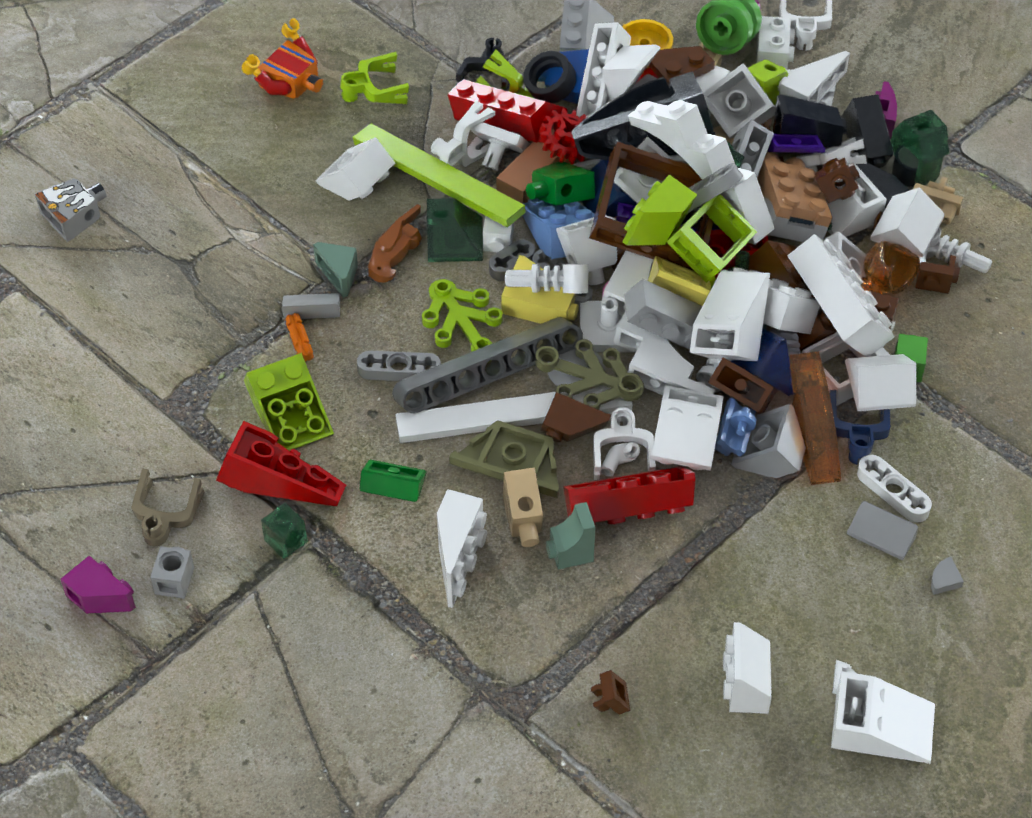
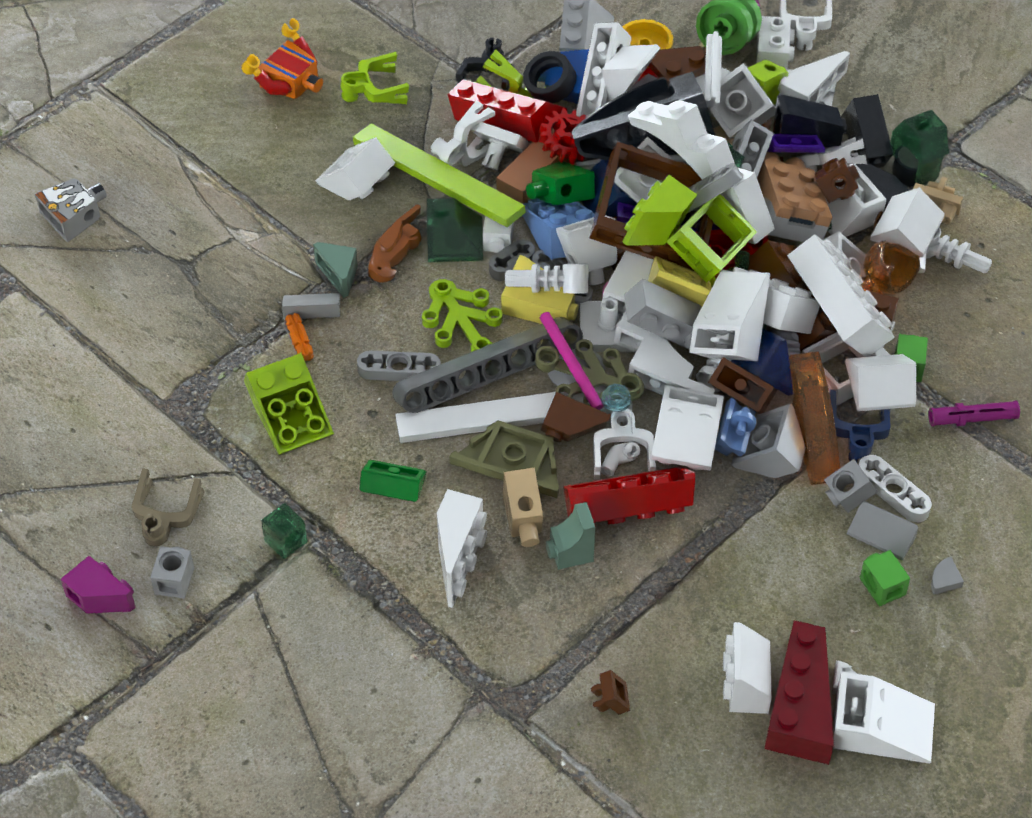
(266, 468): red wedge -> none
(571, 361): none -> dark pink bar
(616, 398): none -> clear light blue plate
(713, 69): none -> white axle
(802, 704): none -> dark red wedge
(849, 474): none -> light grey brick
(884, 577): none -> bright green brick
(889, 106): magenta slope -> none
(937, 277): reddish brown bracket -> none
(965, 414): none -> magenta pin

